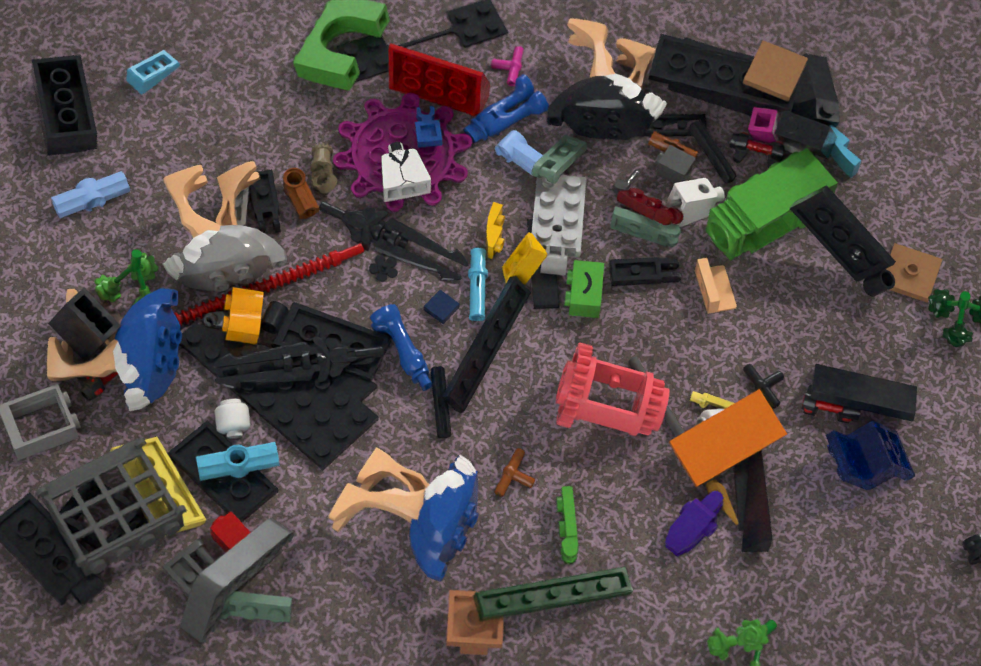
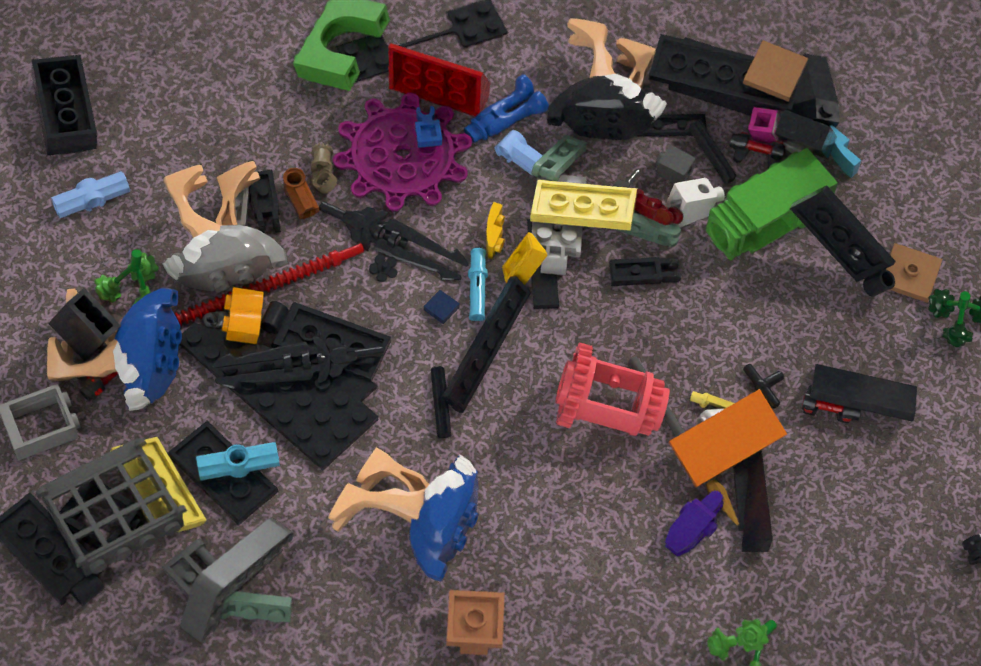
(144, 82): medium azure slope -> none
(228, 531): red brick -> none
(232, 418): white head -> none
(389, 321): blue piece -> none
(403, 174): white torso -> none
(511, 473): dark orange piece -> none
(513, 66): dark pink piece -> none
(552, 593): dark green tile -> none
(567, 527): bright green hinge -> none
(583, 205): none -> light yellow tile
(586, 288): bright green brick -> none
(662, 143): dark orange pin -> none
(714, 287): light nougat panel -> none
(869, 456): clear blue bracket -> none

